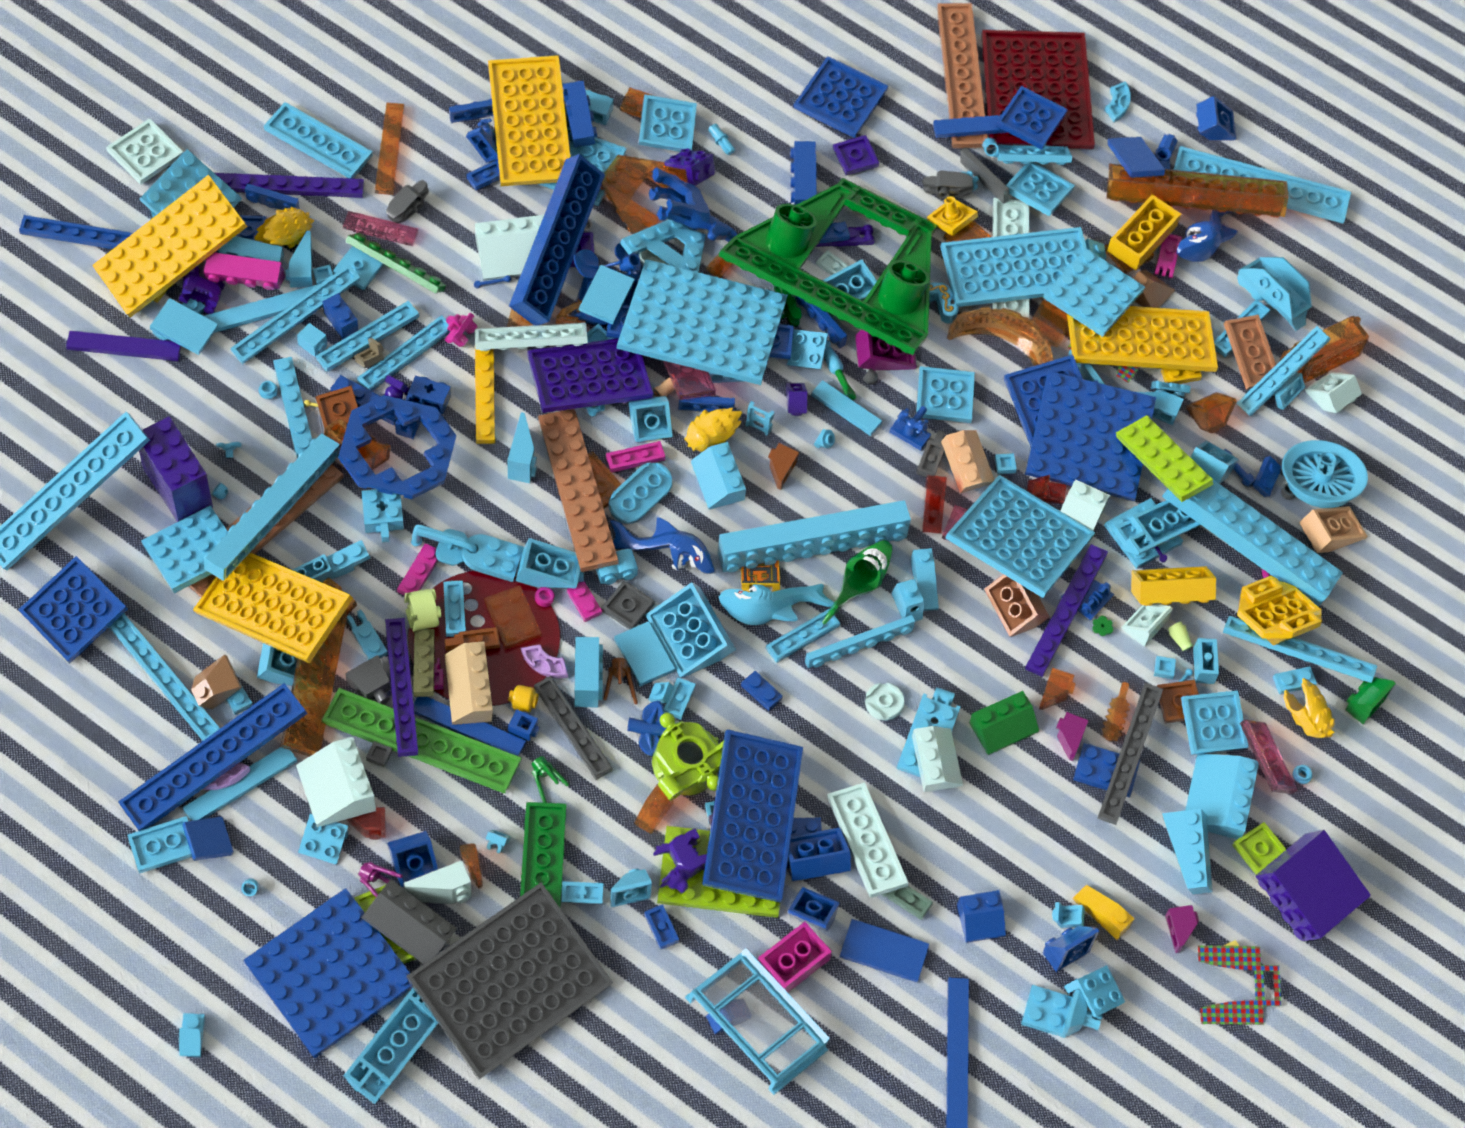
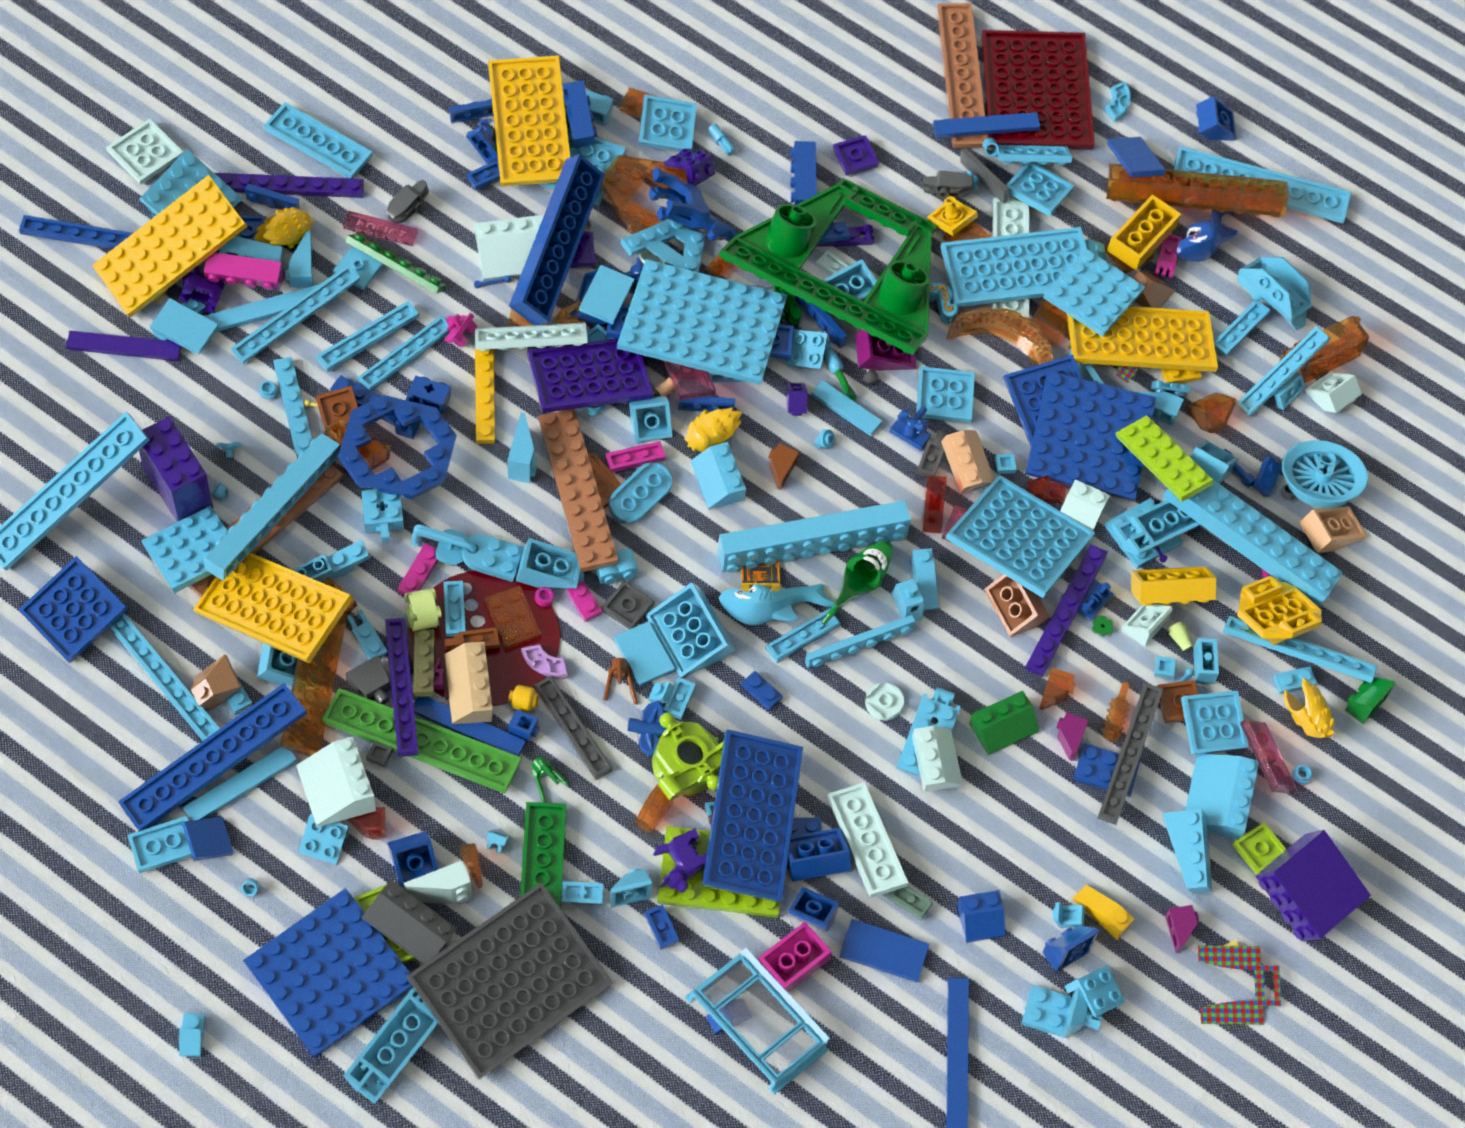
(230, 777): lavender tile -> none
(312, 340): medium azure brick -> none
(322, 273): medium azure tile -> none
(340, 316): blue brick -> none
(370, 873): magenta plant -> none
(371, 355): dark tan bracket -> none
(389, 148): clear orange tile -> none
(396, 388): dark purple tile -> none
(587, 265): blue plant -> none
(588, 671): medium azure brick -> none
(667, 536): blue piece -> none
(767, 421): medium azure piece -> none
(841, 96): blue plate -> none
(1031, 117): blue plate -> none
(1165, 150): blue piece -> none
(1250, 348): nougat plate -> none

